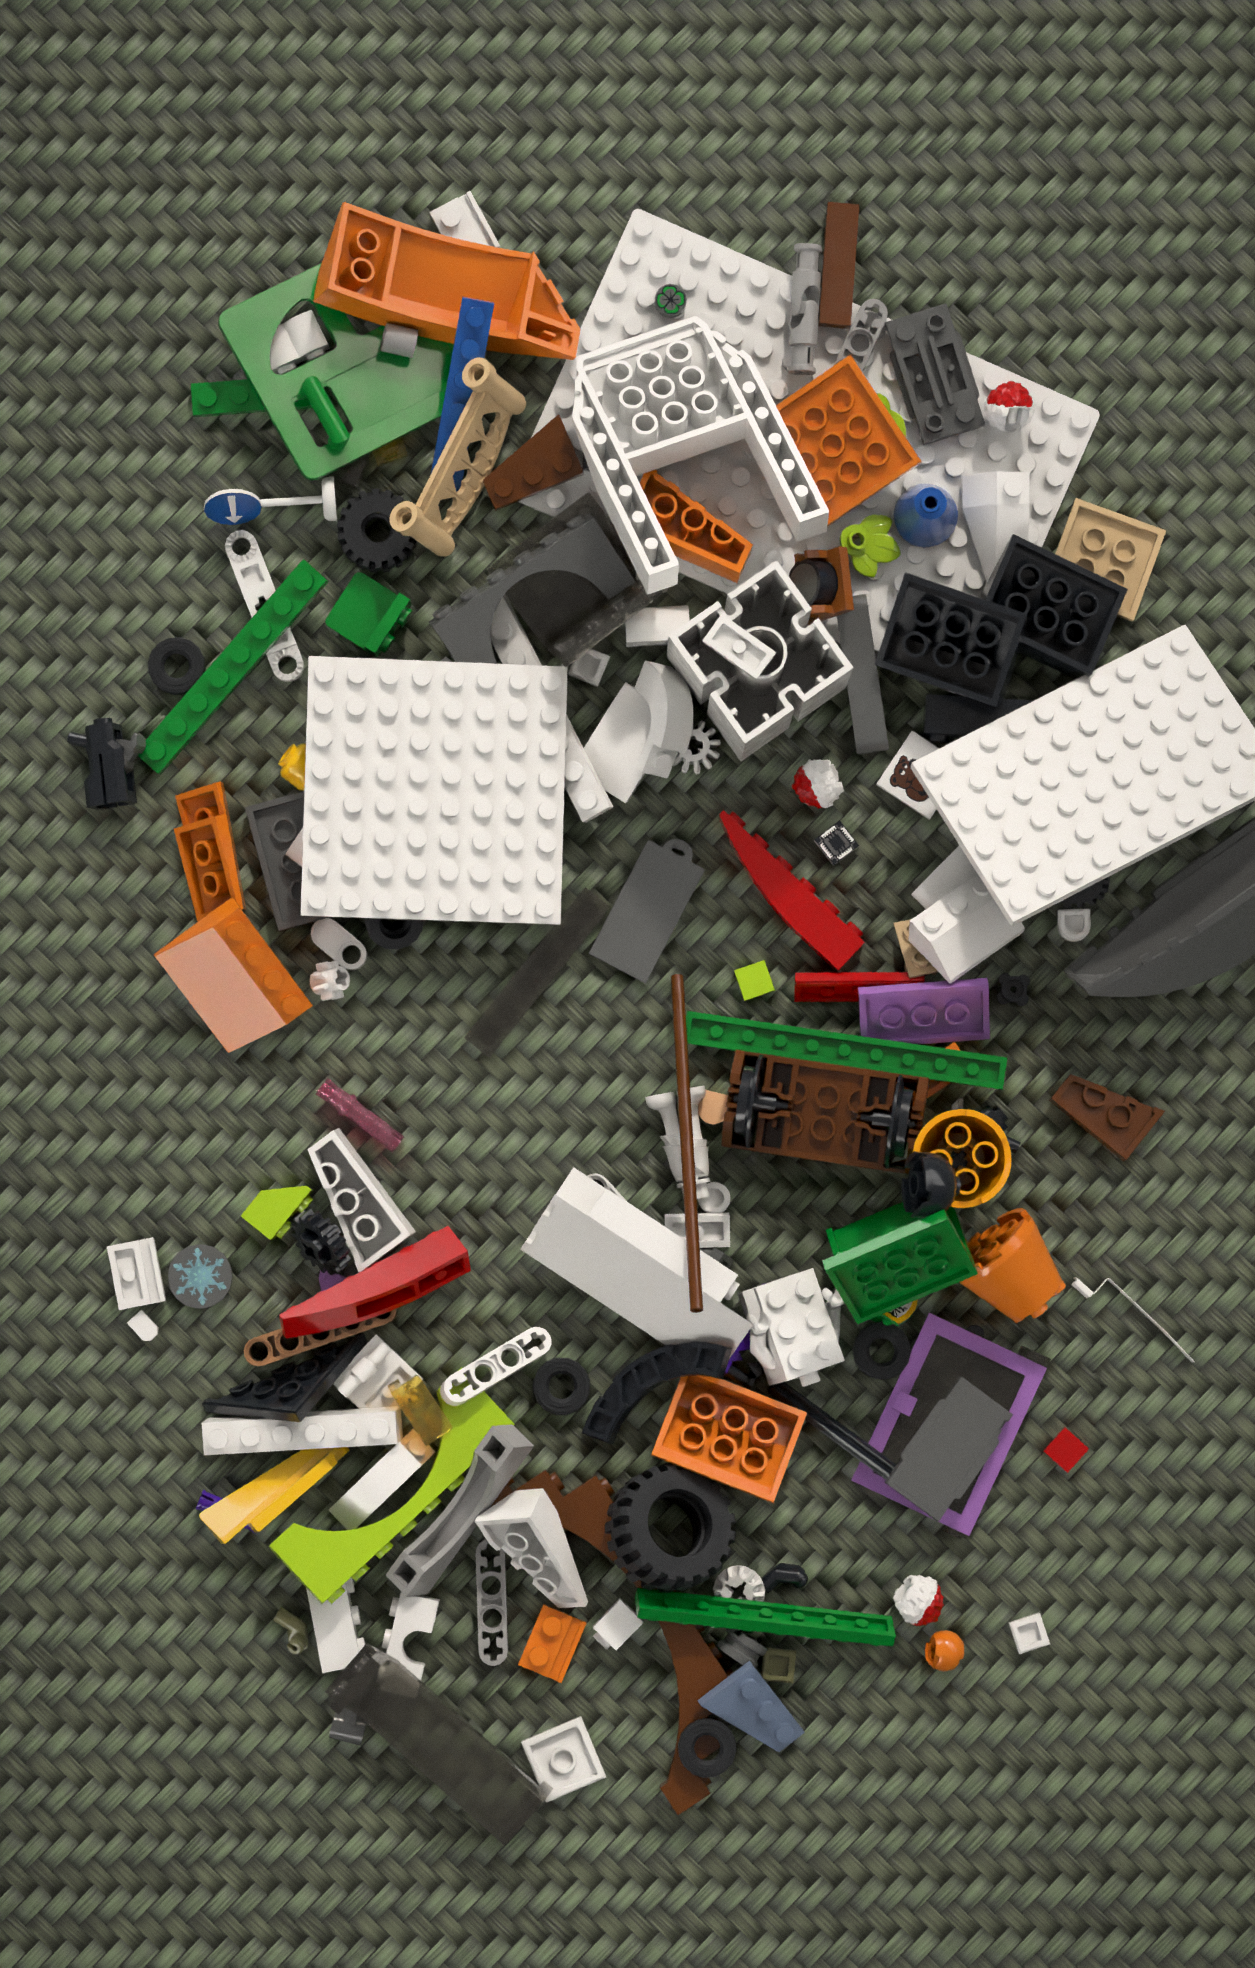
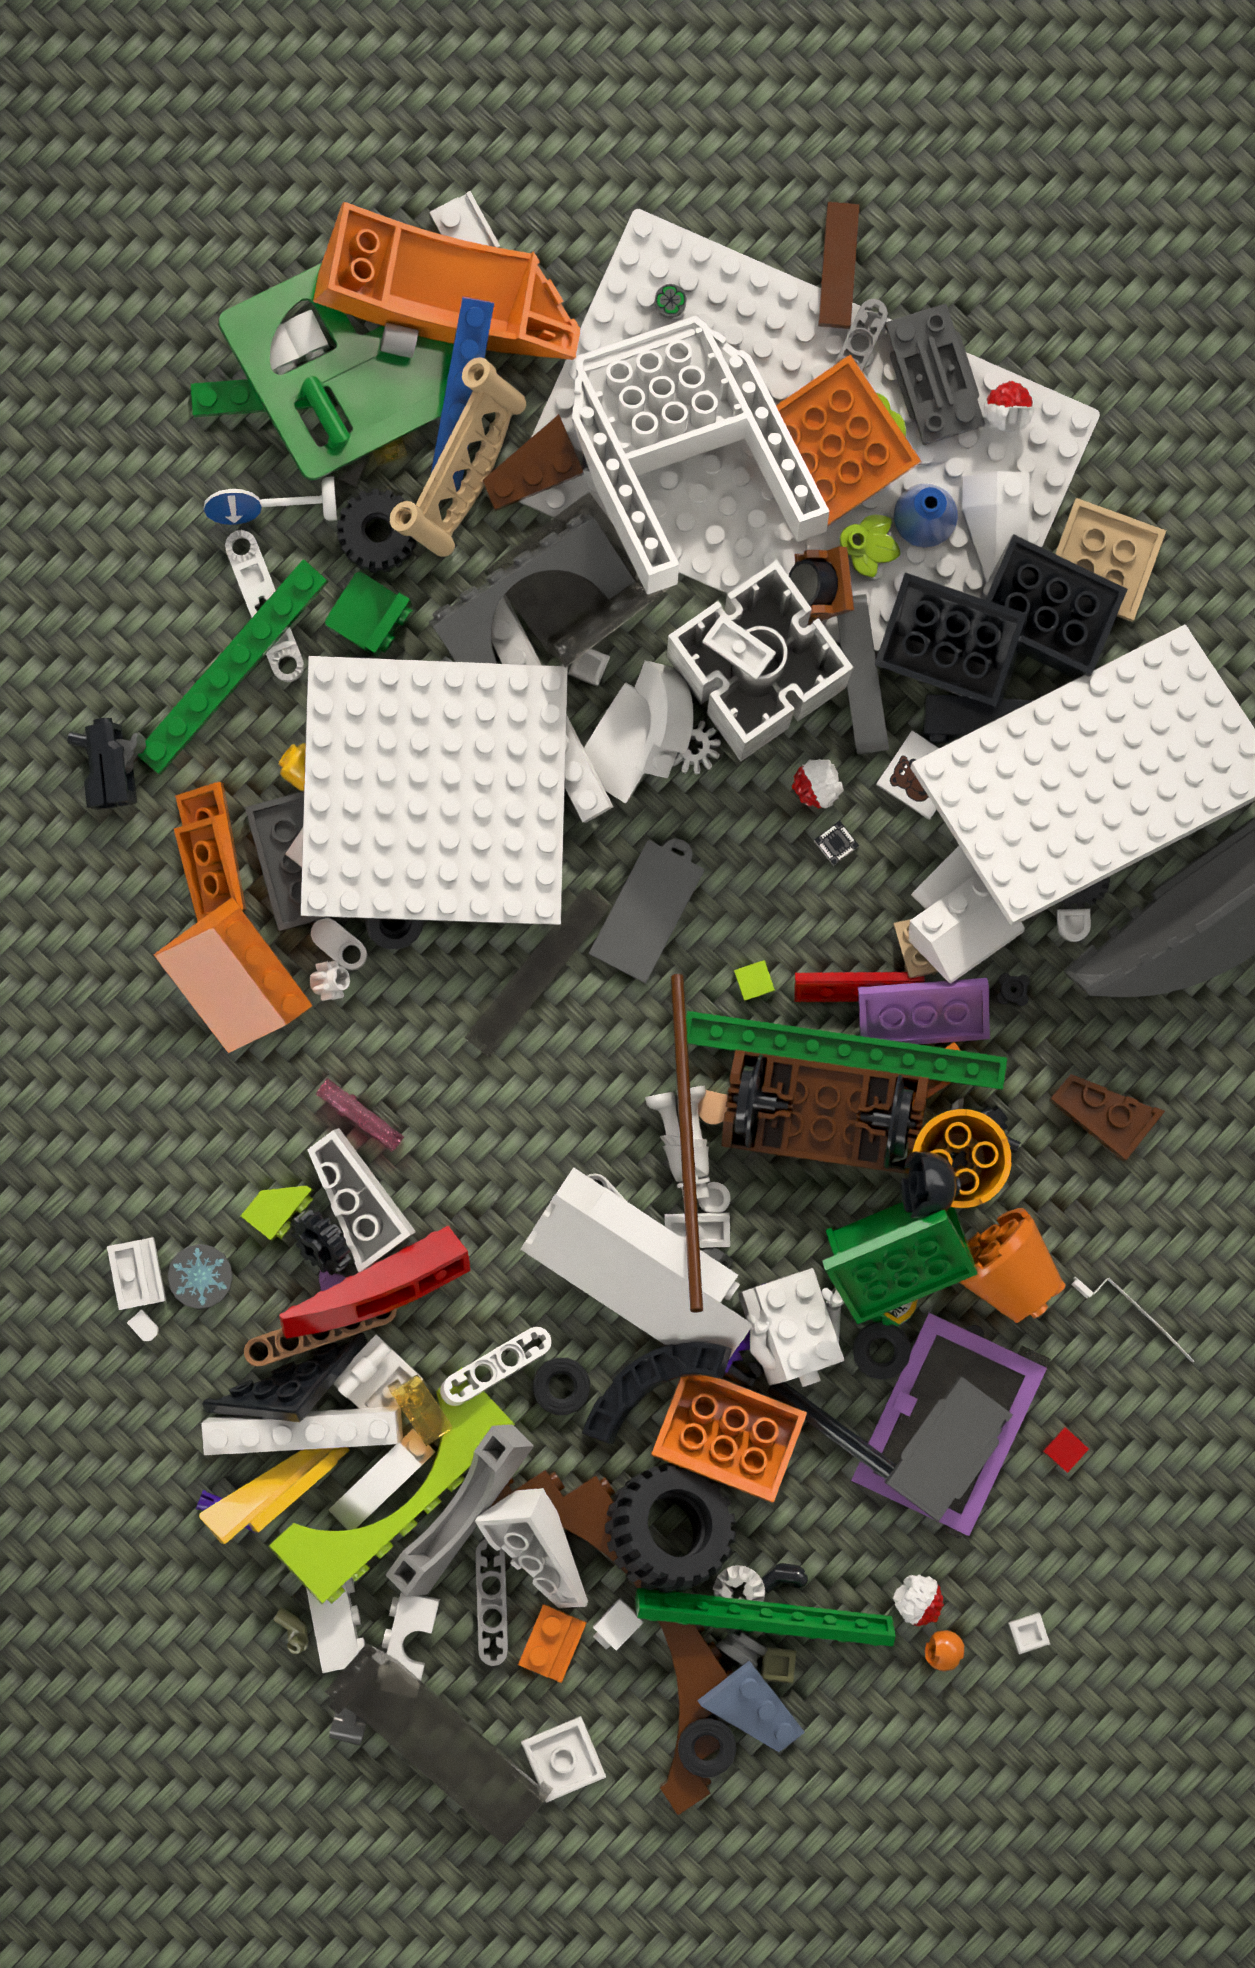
(160, 654): black tyre -> none
(654, 625): white brick -> none
(694, 531): orange wedge -> none
(793, 898): red slope -> none
(804, 314): light grey piece -> none

